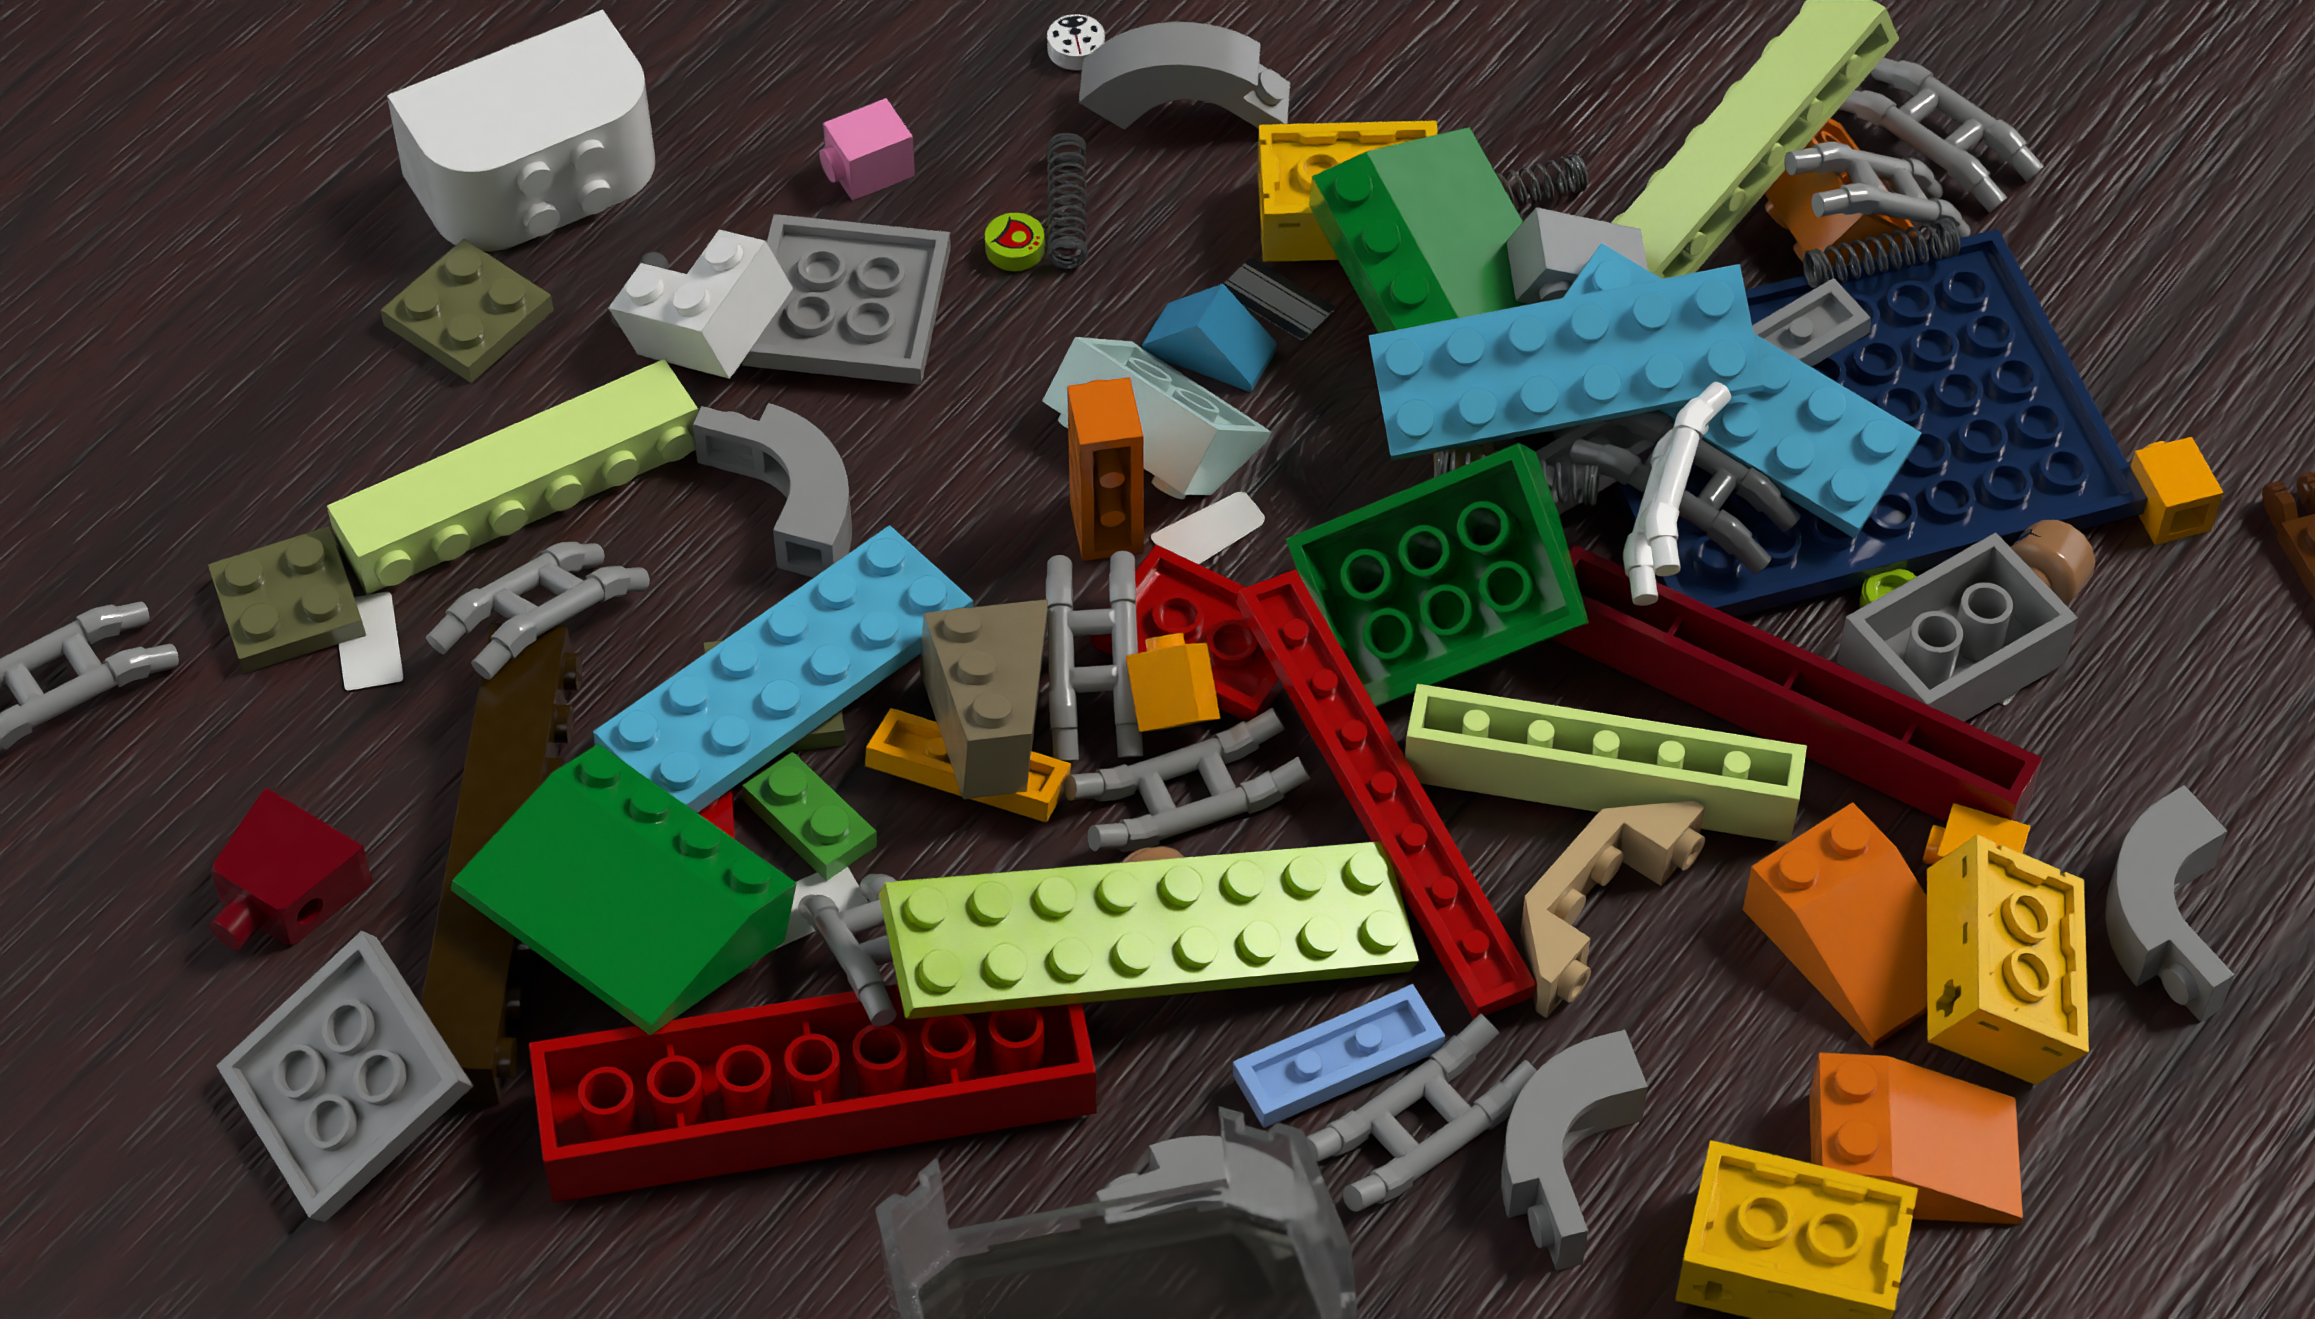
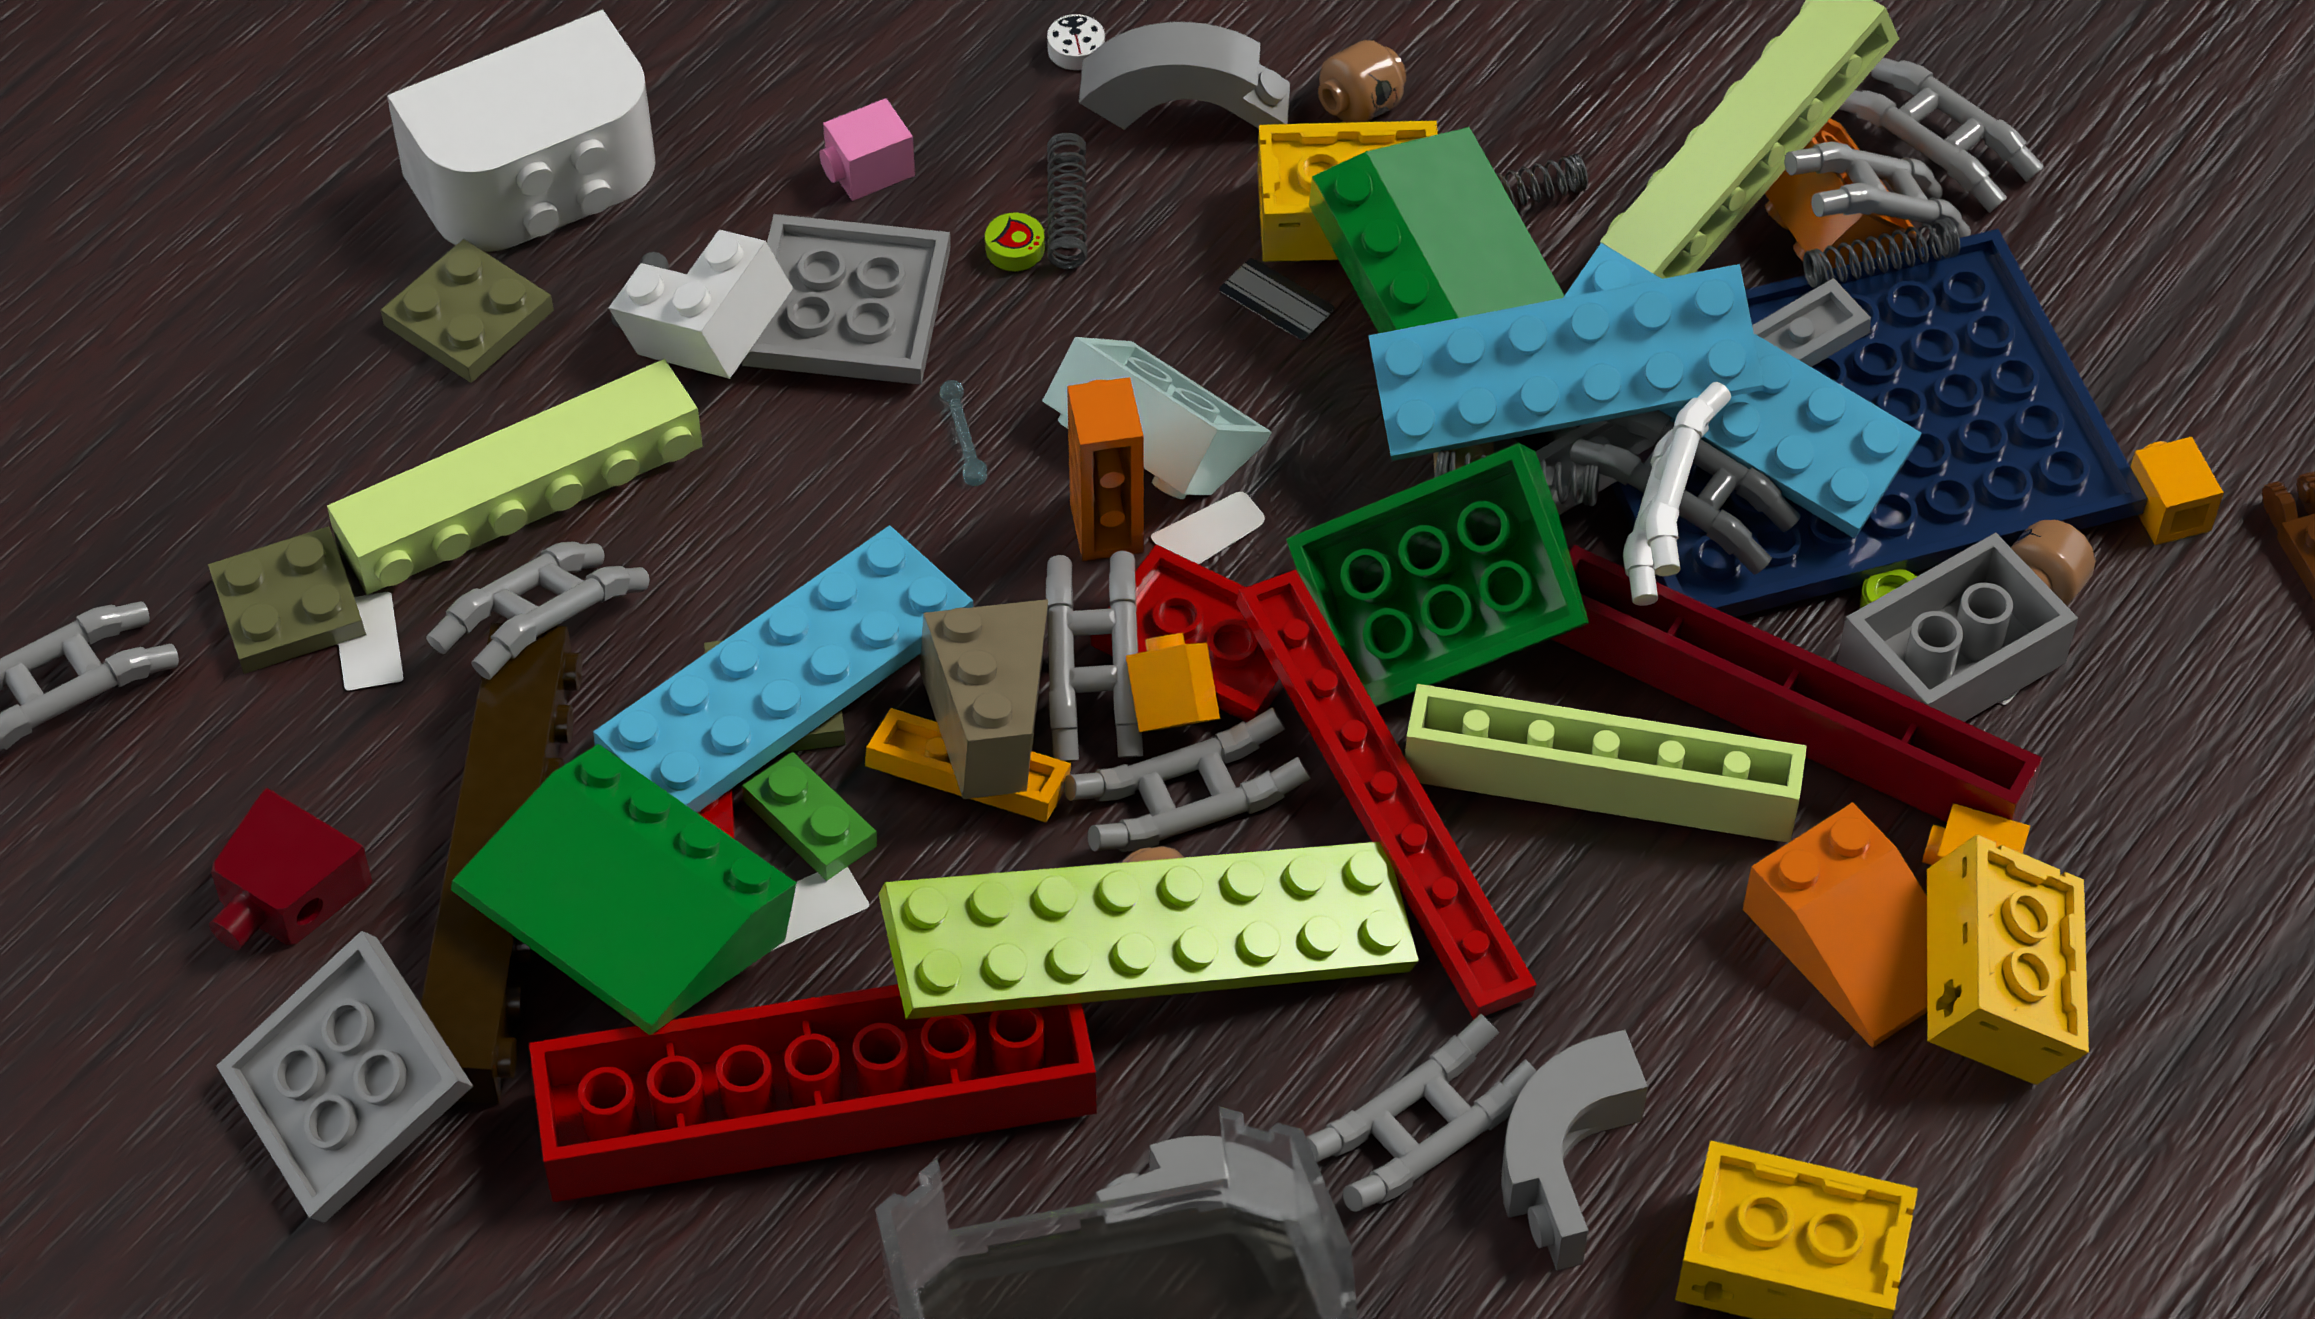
(798, 462): light grey arch -> none
(856, 959): light grey piece -> none
(974, 469): none -> clear light blue hinge
(1212, 337): dark azure slope -> none
(1338, 1055): light blue plate -> none
(1361, 82): none -> medium nougat head
(1555, 247): light grey brick -> none
(1645, 837): tan slope -> none
(1918, 1132): orange slope -> none
(2147, 933): light grey arch -> none

